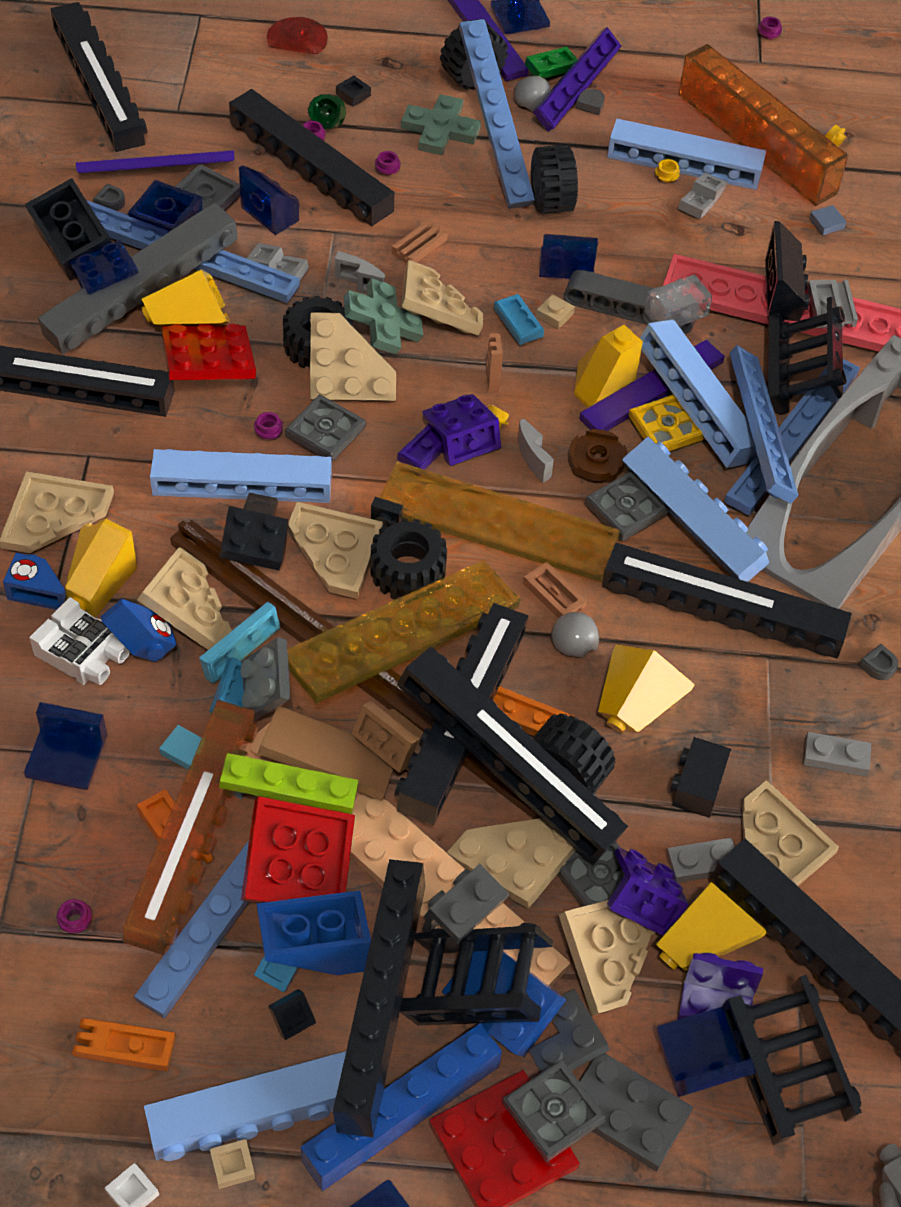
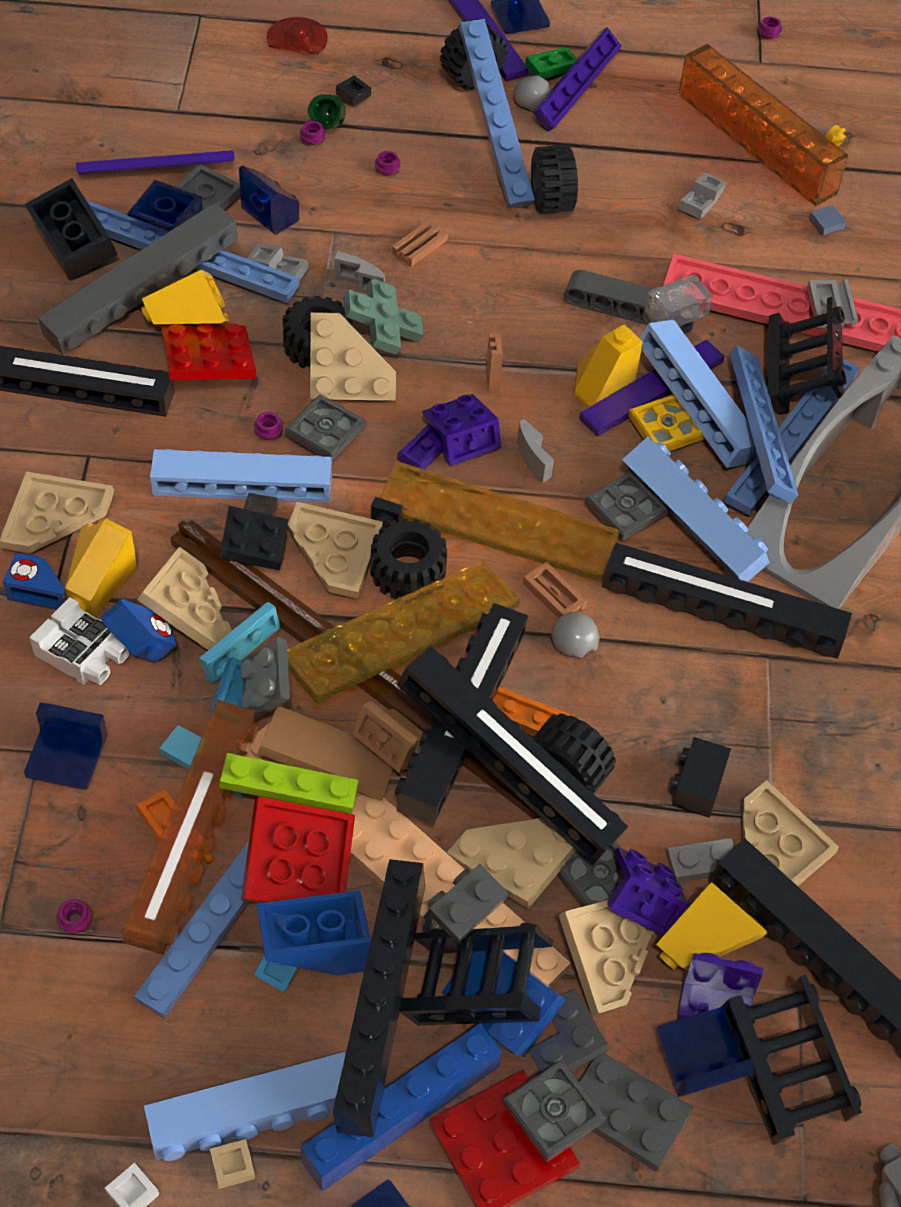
(99, 77): black brick -> none
(103, 267): clear blue bracket -> none
(110, 197): dark grey tile -> none
(124, 1044): orange hinge -> none
(292, 1014): black plate -> none
(312, 157): black brick -> none
(428, 296): tan plate -> none
(440, 124): sand green plate -> none
(501, 414): yellow plate -> none
(518, 319): dark azure plate -> none
(555, 311): tan plate -> none
(565, 254): clear blue bracket -> none
(591, 101): dark grey tile -> none
(595, 468): reddish brown plate -> none
(639, 688): yellow slope -> none
(667, 170): yellow plate -> none
(694, 154): light blue brick -> none
(785, 275): black slope -> none
(837, 754): light grey plate -> none
(879, 663): dark grey tile -> none

